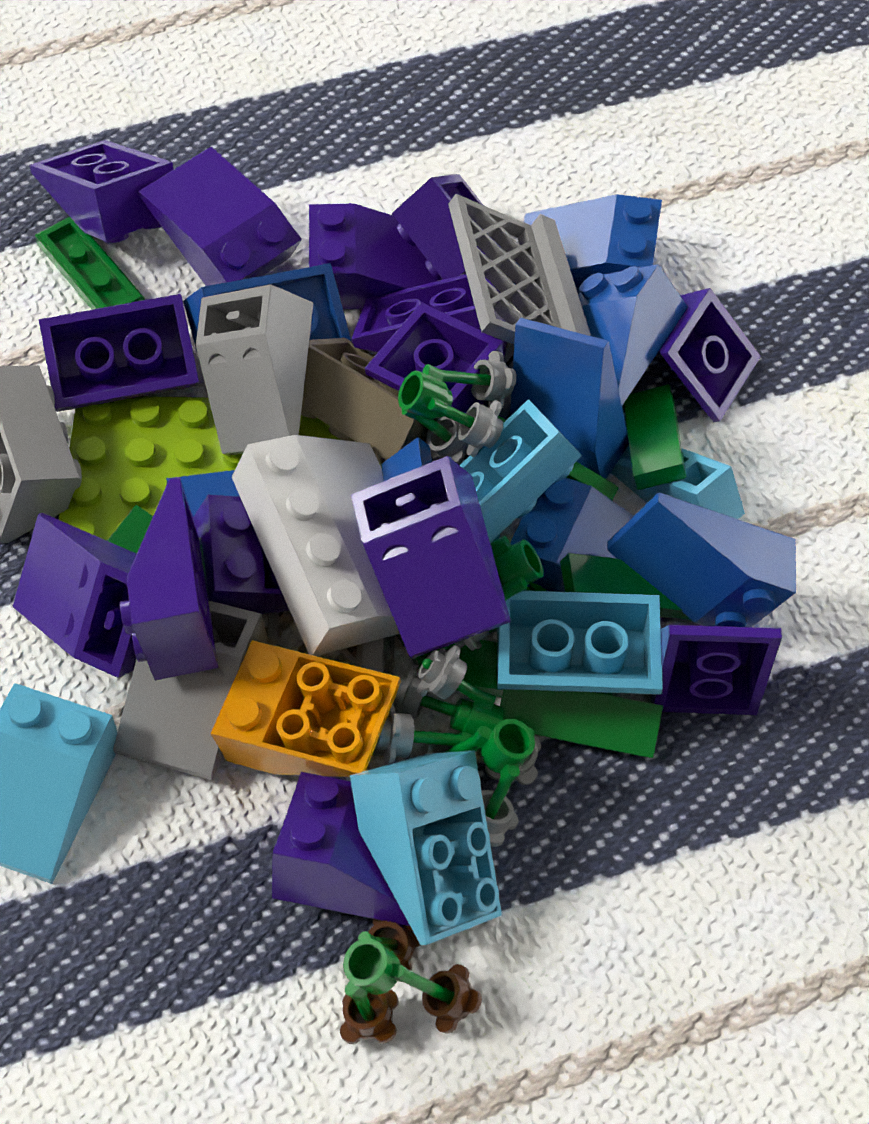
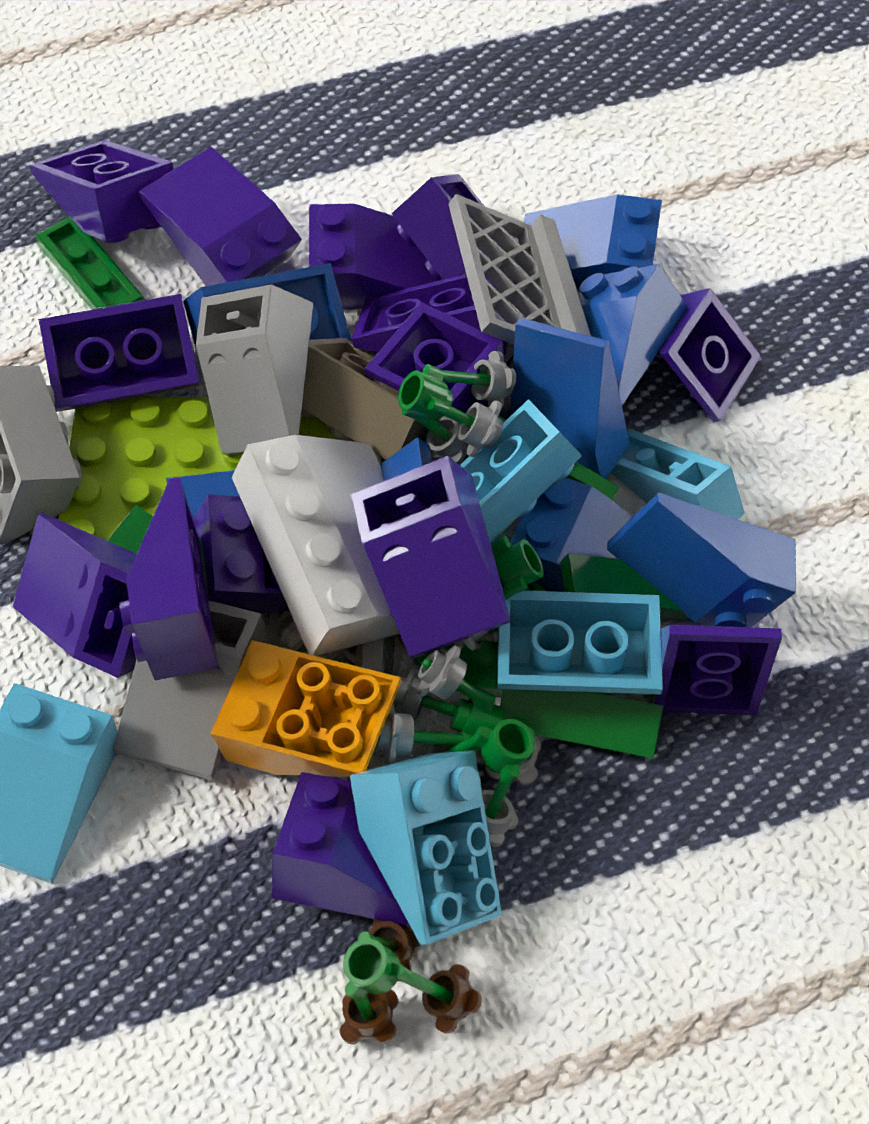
(654, 438): green tile -> none

